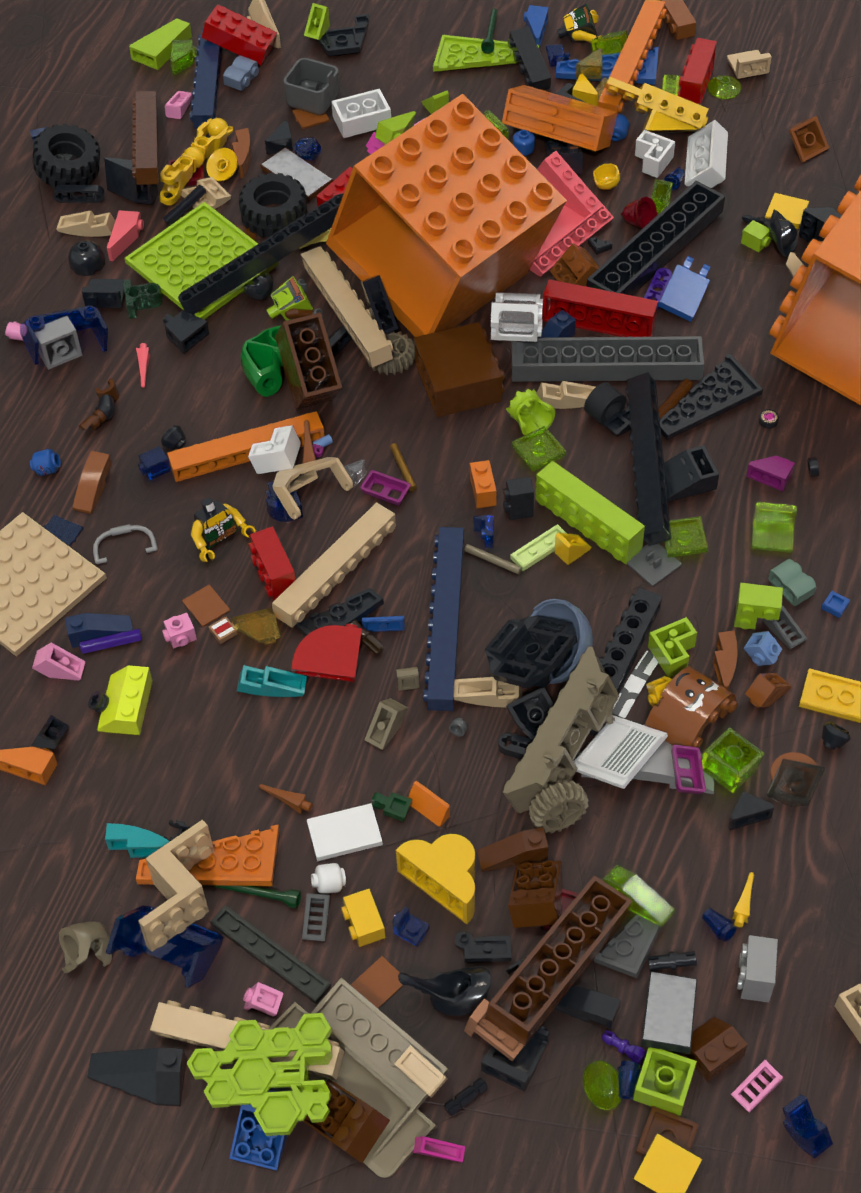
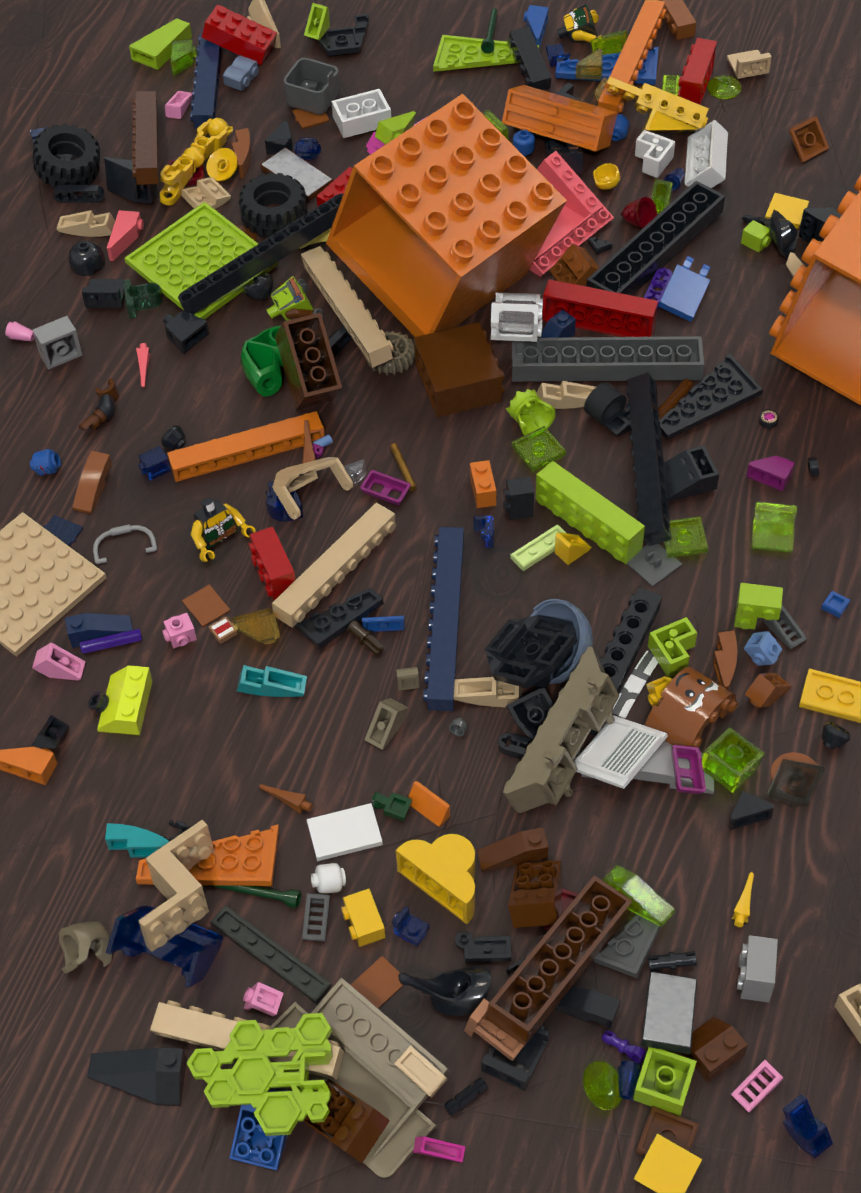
(81, 319): clear blue windscreen -> none
(184, 205): black axle -> none
(277, 453): white panel -> none
(329, 653): red brick -> none
(379, 304): black arch -> none
(436, 102): lime slope -> none
(493, 559): dark tan bar -> none
(558, 806): dark tan gear -> none
(585, 91): yellow slope -> none
(719, 924): clear blue cone -> none
(795, 583): sand green brick -> none

